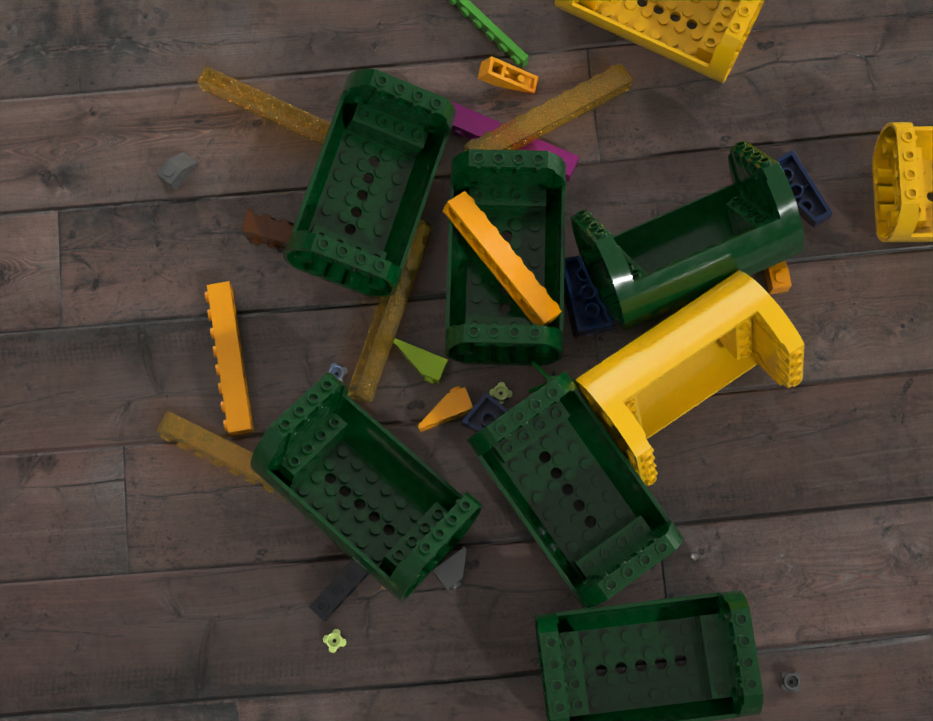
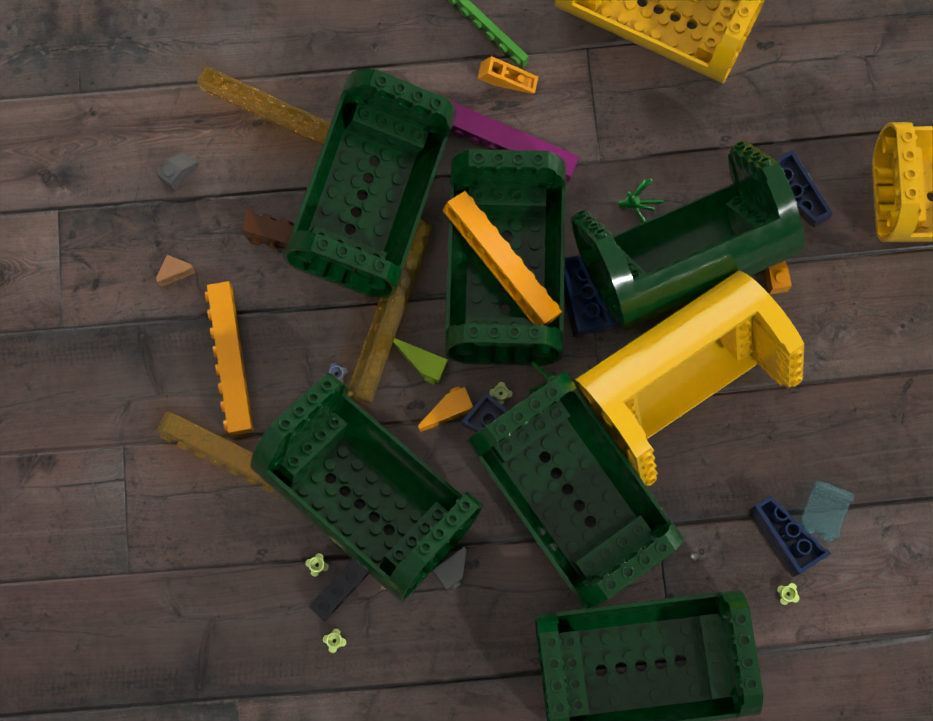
(173, 270): none -> medium nougat slope
(316, 570): none -> yellowish green plate
(556, 111): clear yellow brick -> none
(633, 201): none -> green plant
(783, 594): none -> yellowish green plate
(788, 538): none -> dark blue wedge
(795, 677): dark grey plate -> none
(826, 510): none -> clear light blue panel

